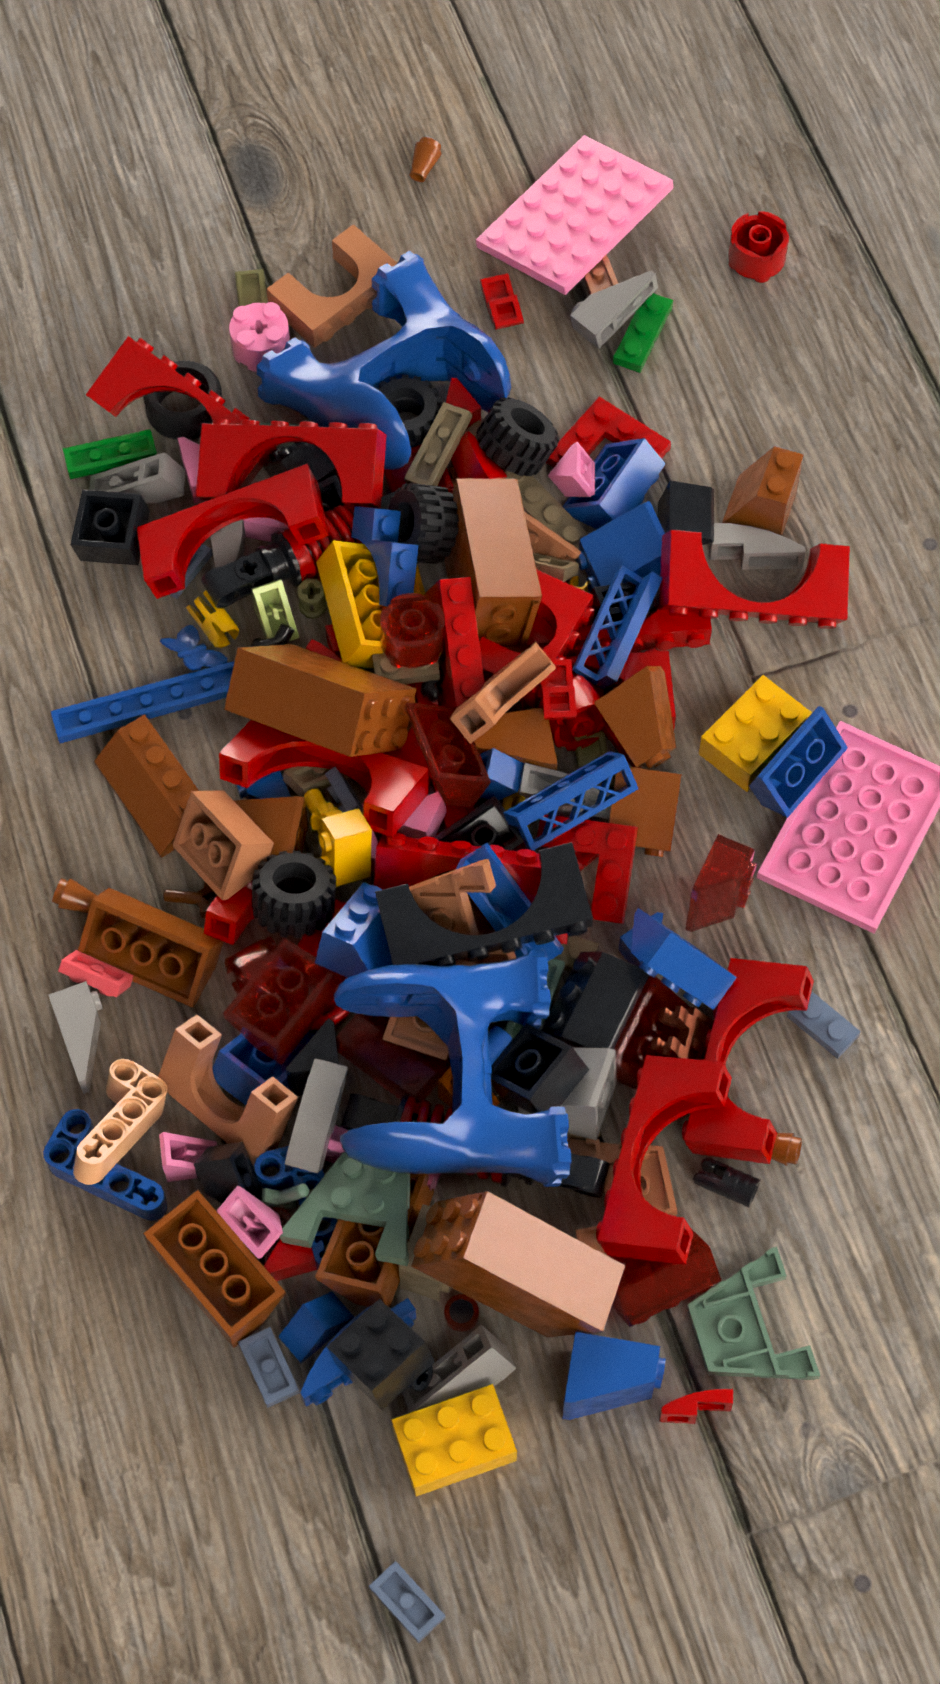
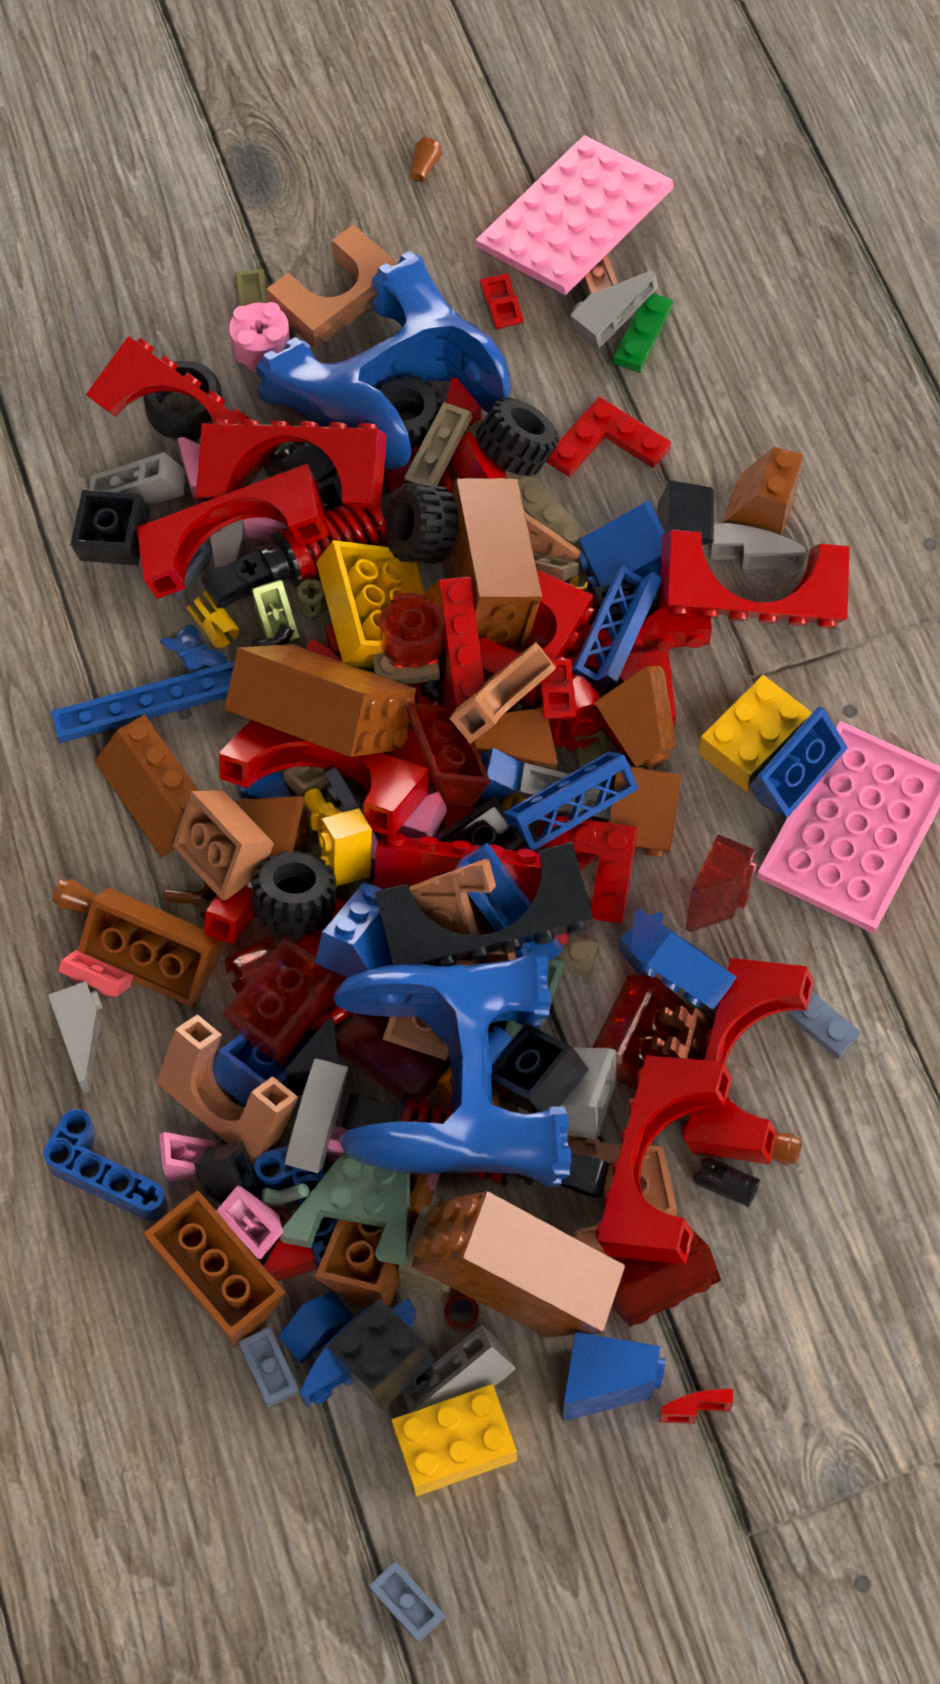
(108, 453): green plate -> none
(139, 1105): light nougat beam -> none
(393, 560): blue arch -> none
(575, 473): bright pink slope -> none
(595, 1001): black slope -> none
(621, 480): blue slope -> none
(734, 1332): sand green wing -> none
(758, 246): red brick -> none

